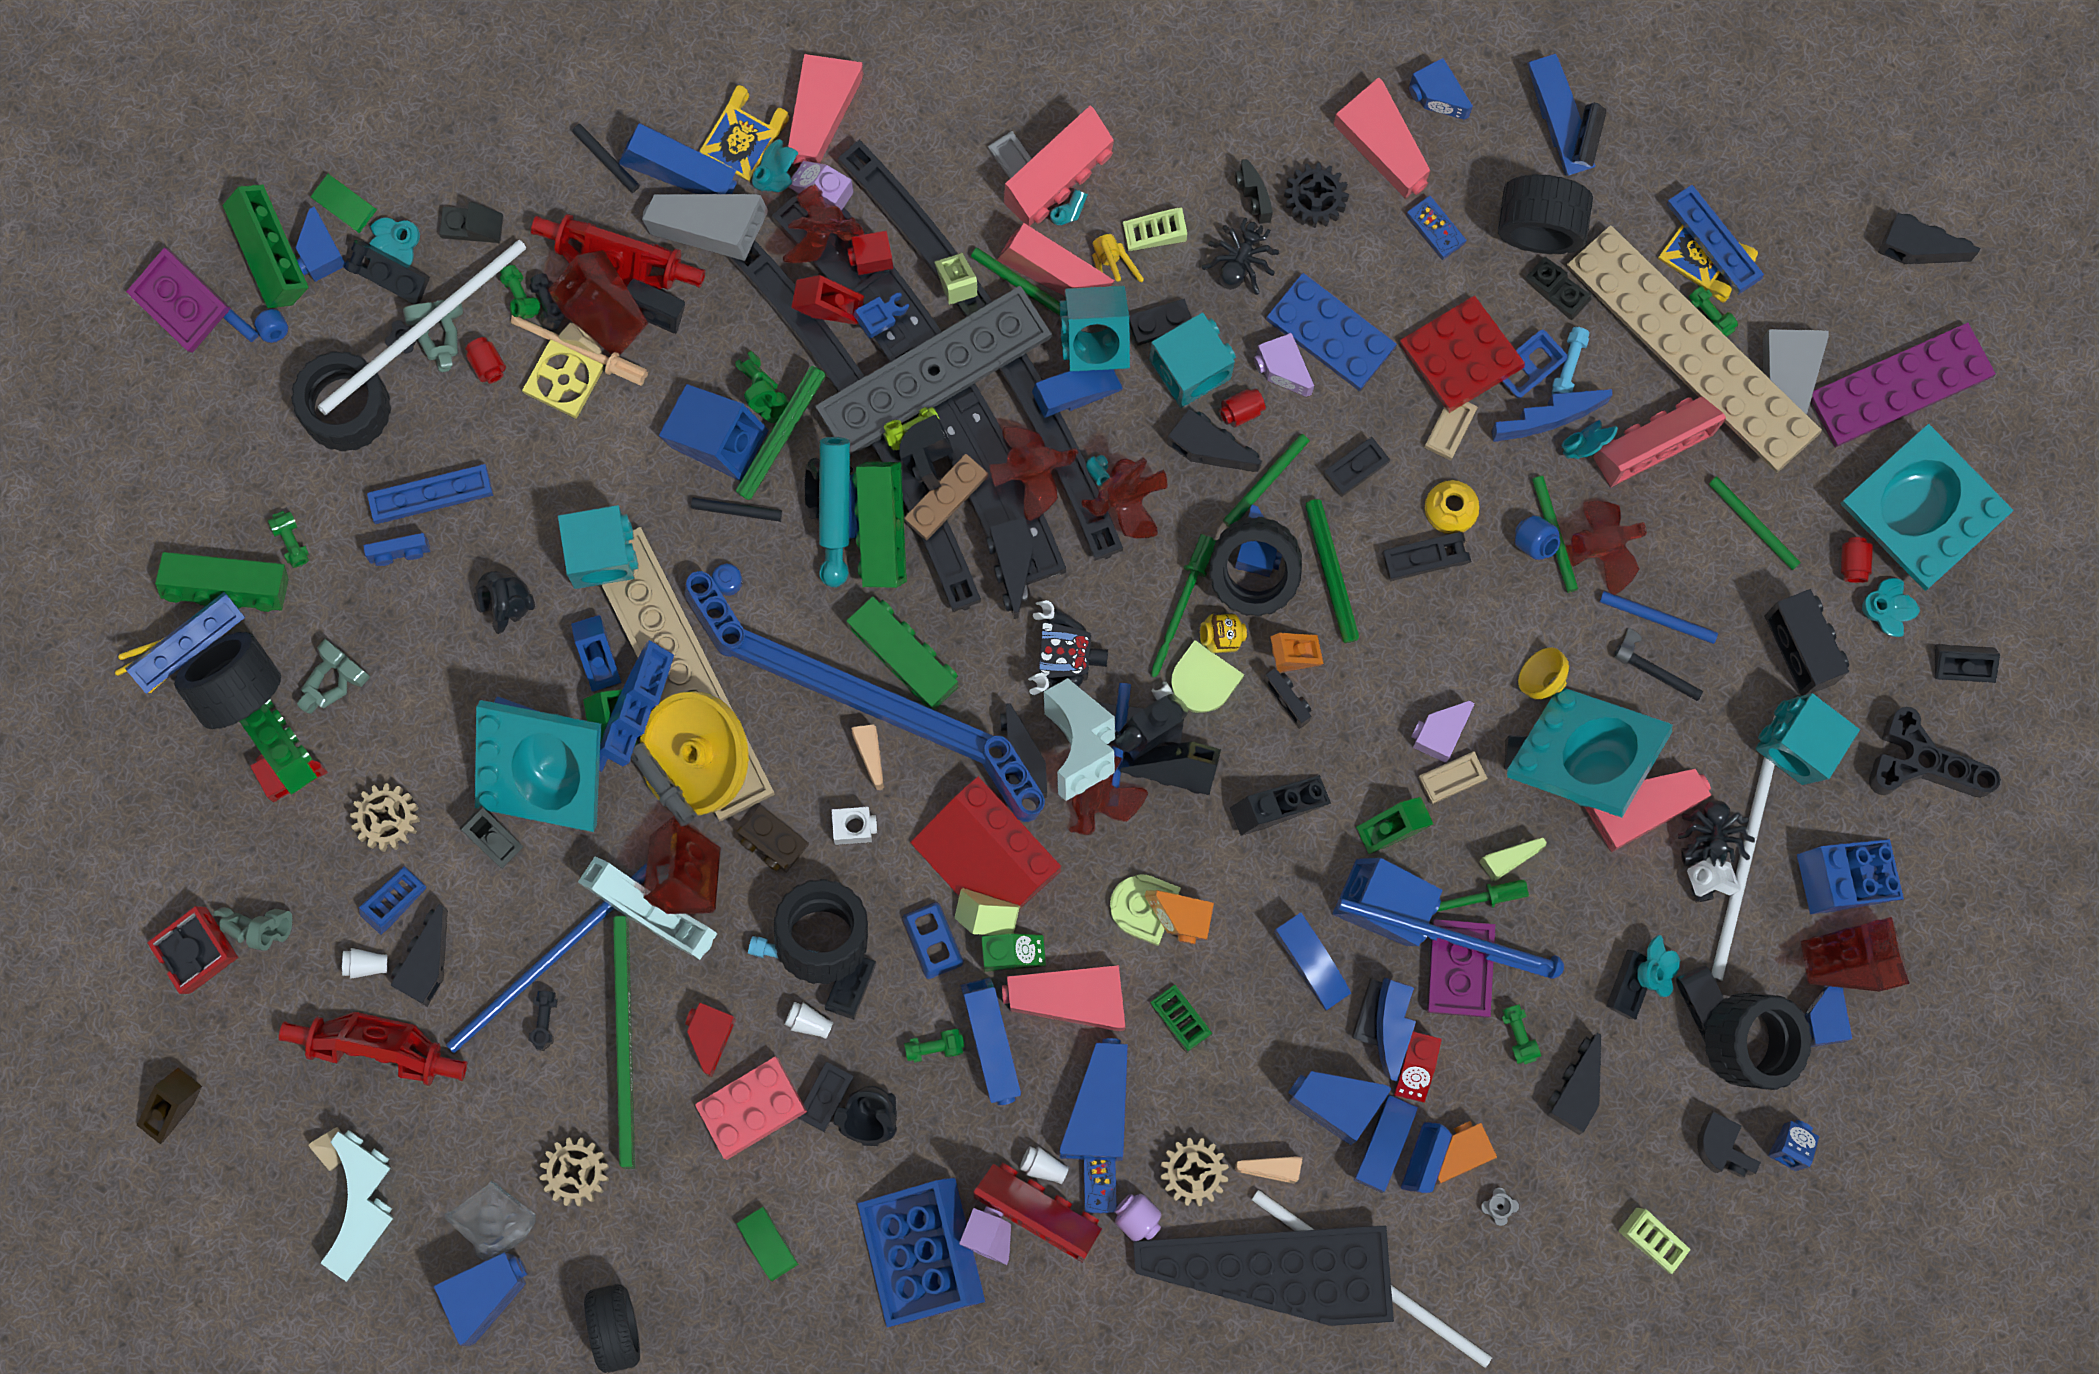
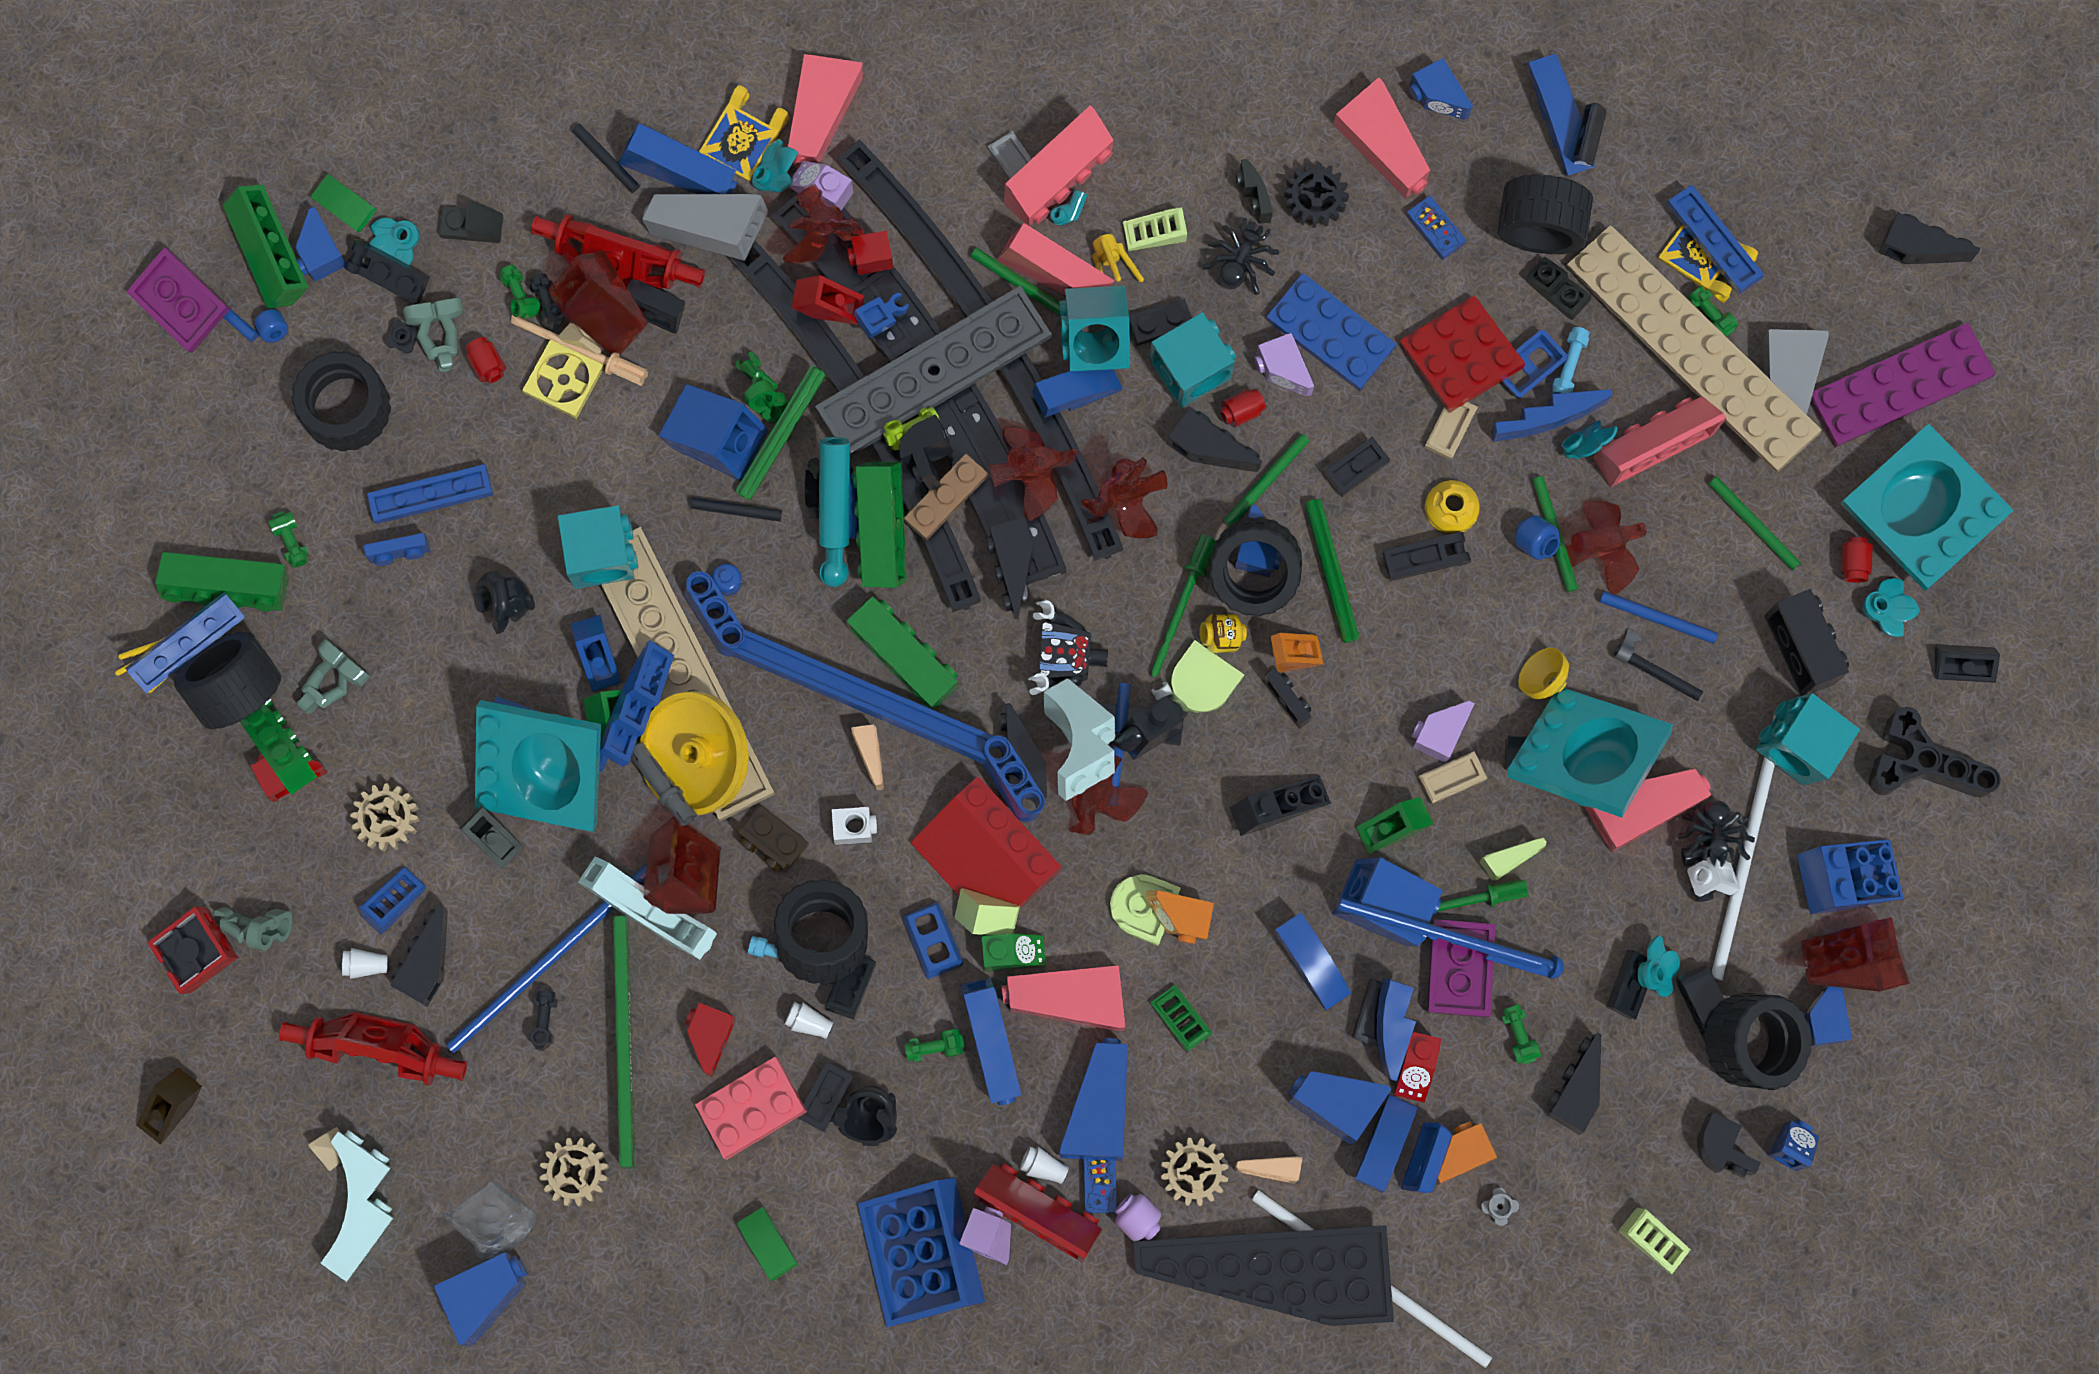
(421, 327): white piece -> none
(612, 1328): black tyre -> none
(956, 278): yellowish green slope -> none
(1097, 469): teal arm -> none
(1180, 765): black slope -> none

